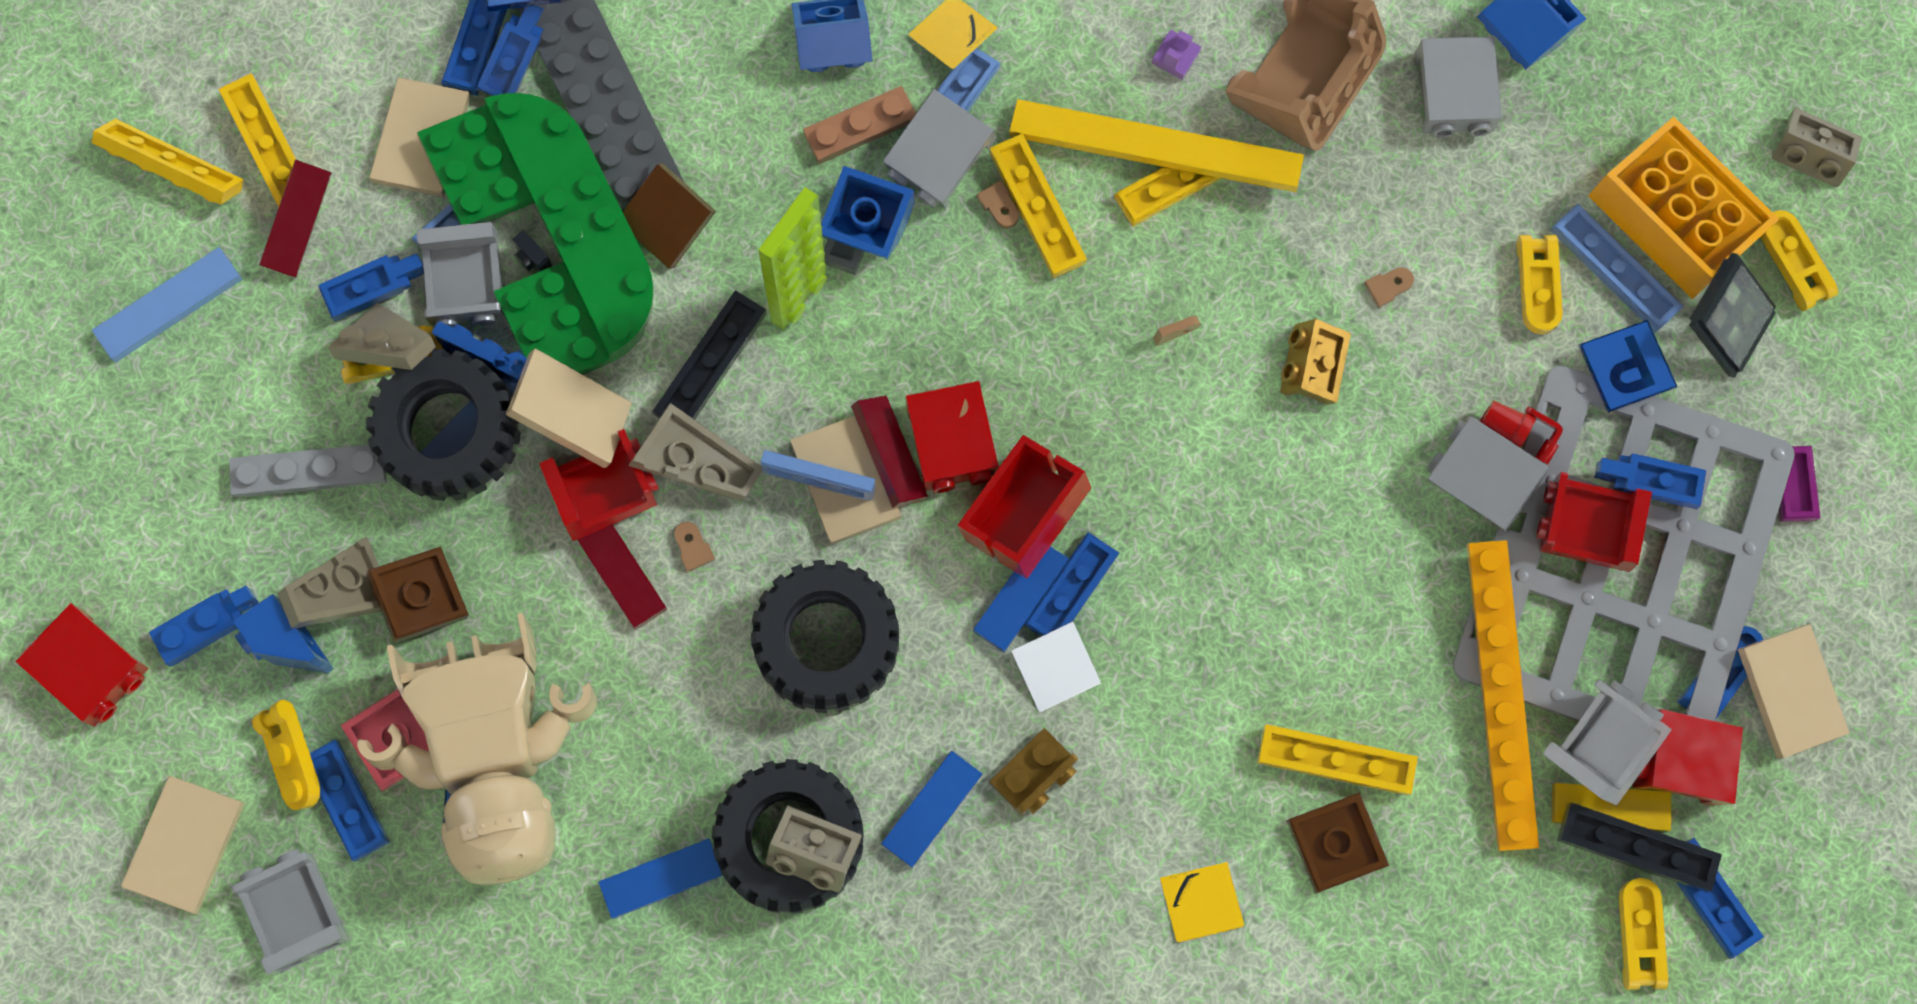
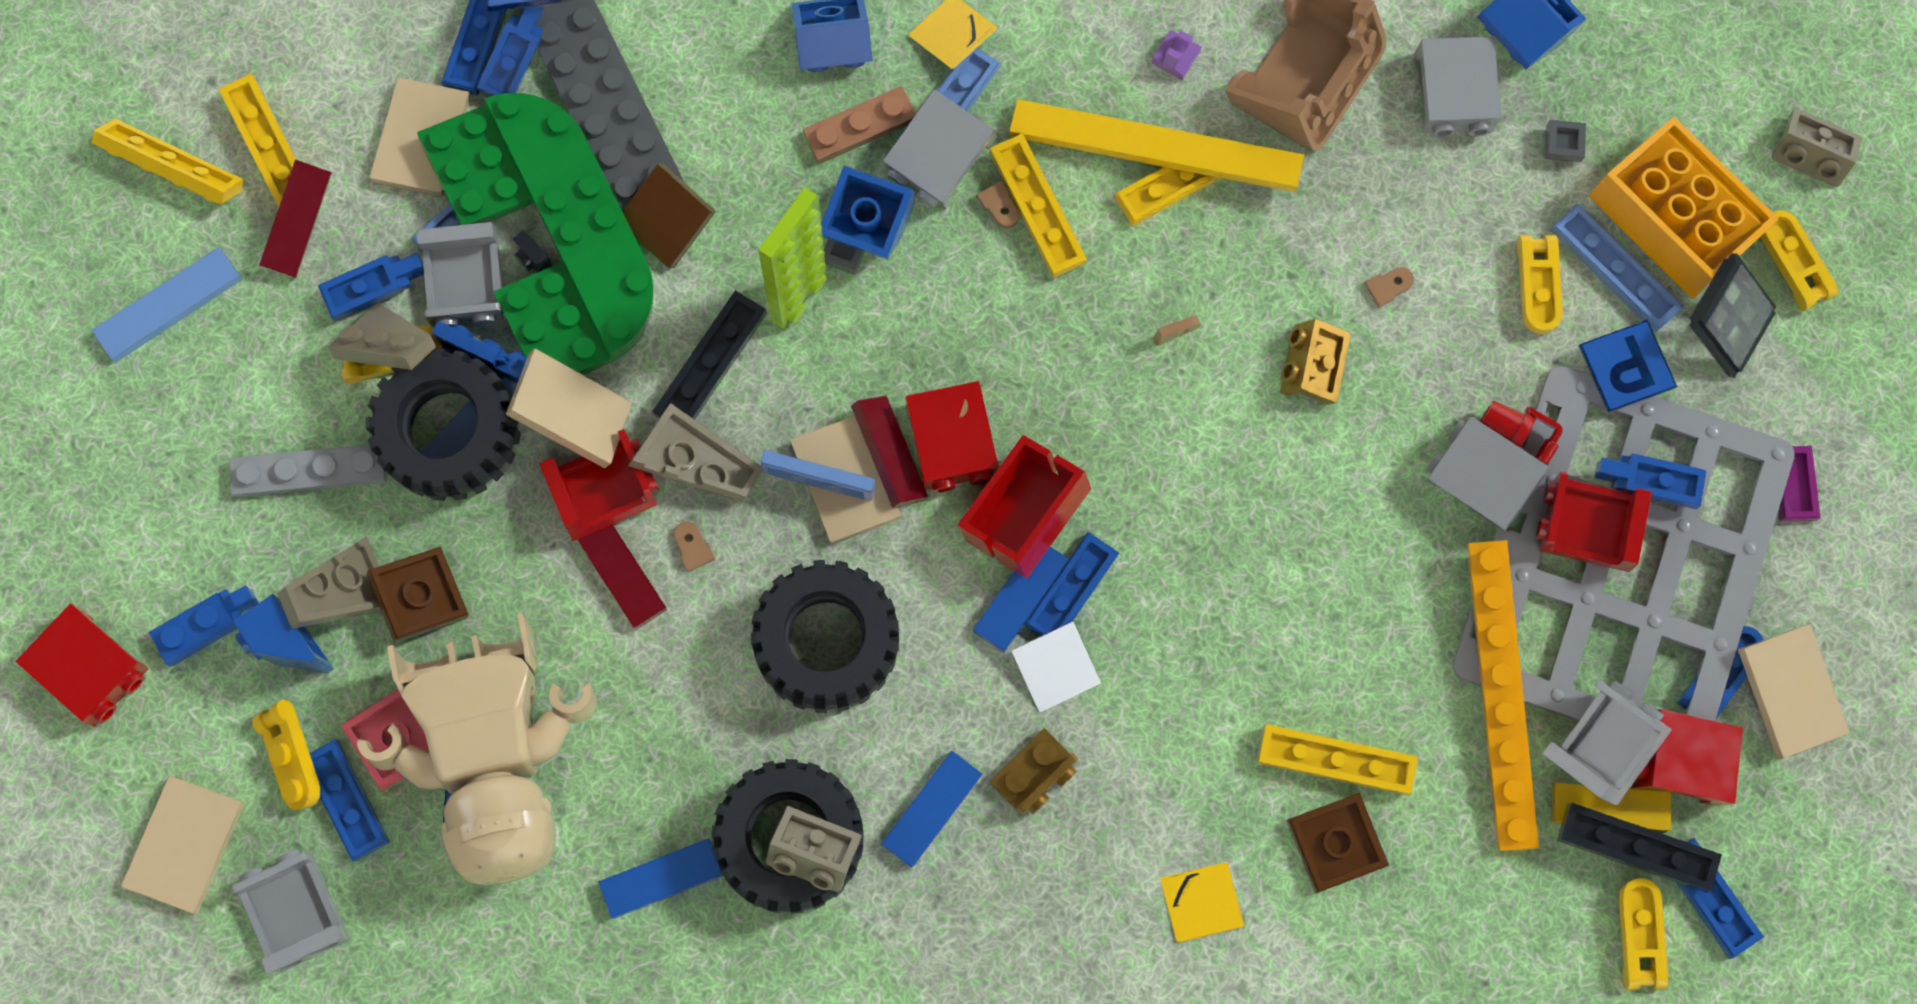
(1565, 141): none -> dark grey plate

